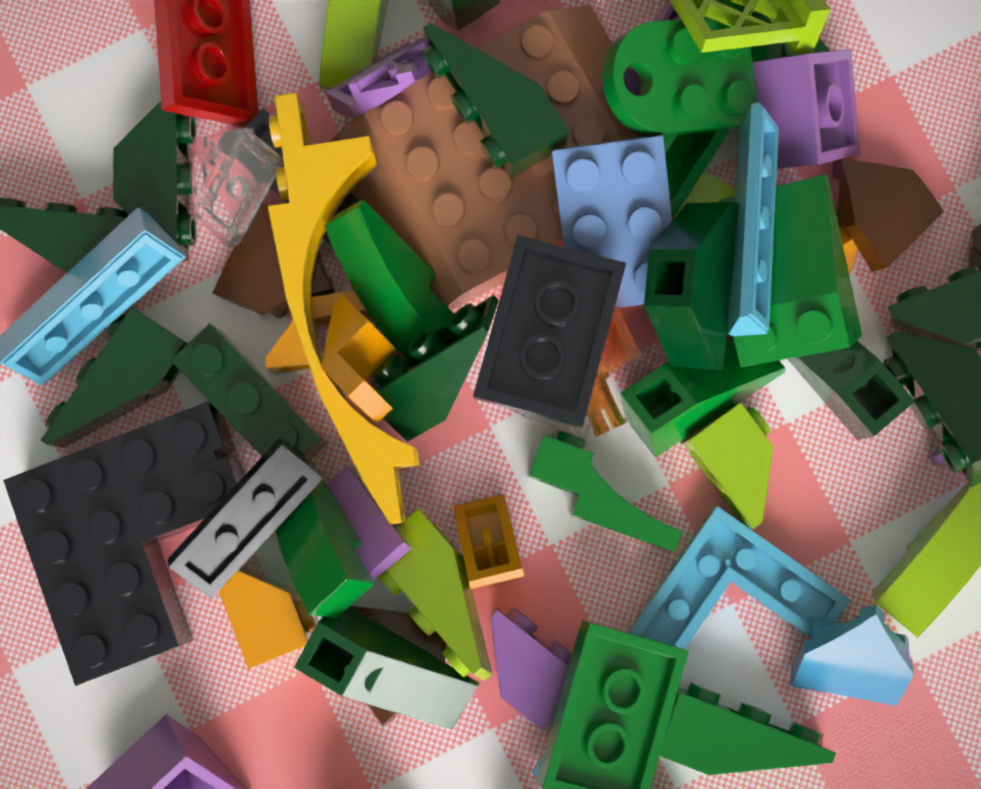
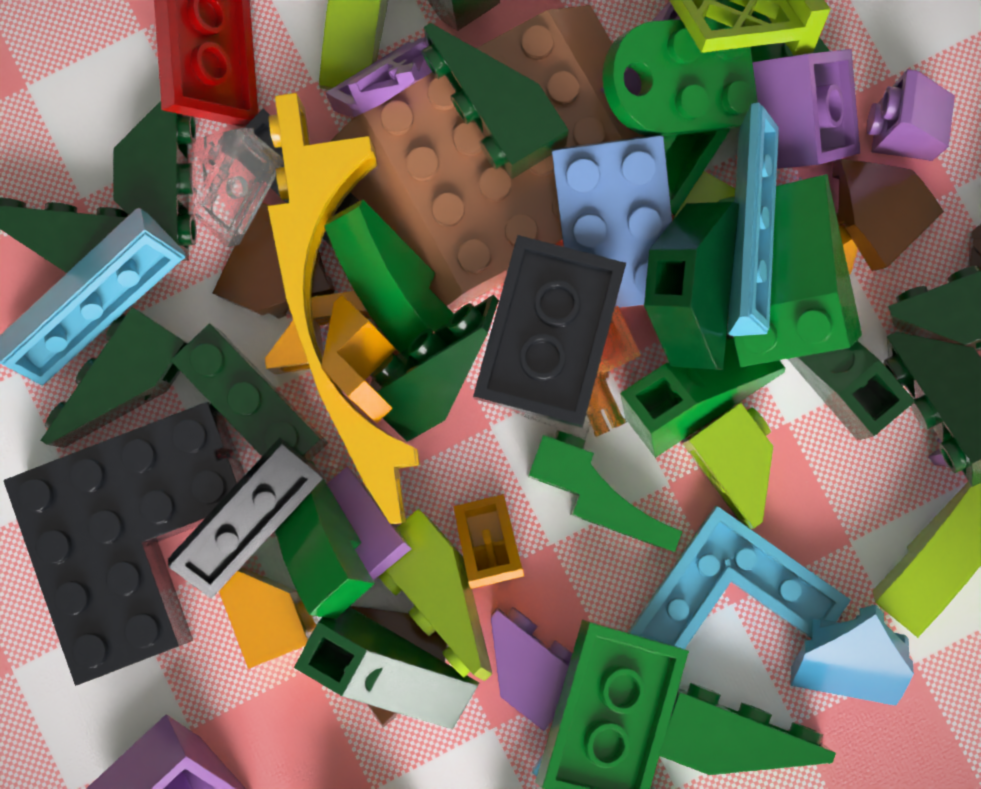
(912, 118): none -> medium lavender slope

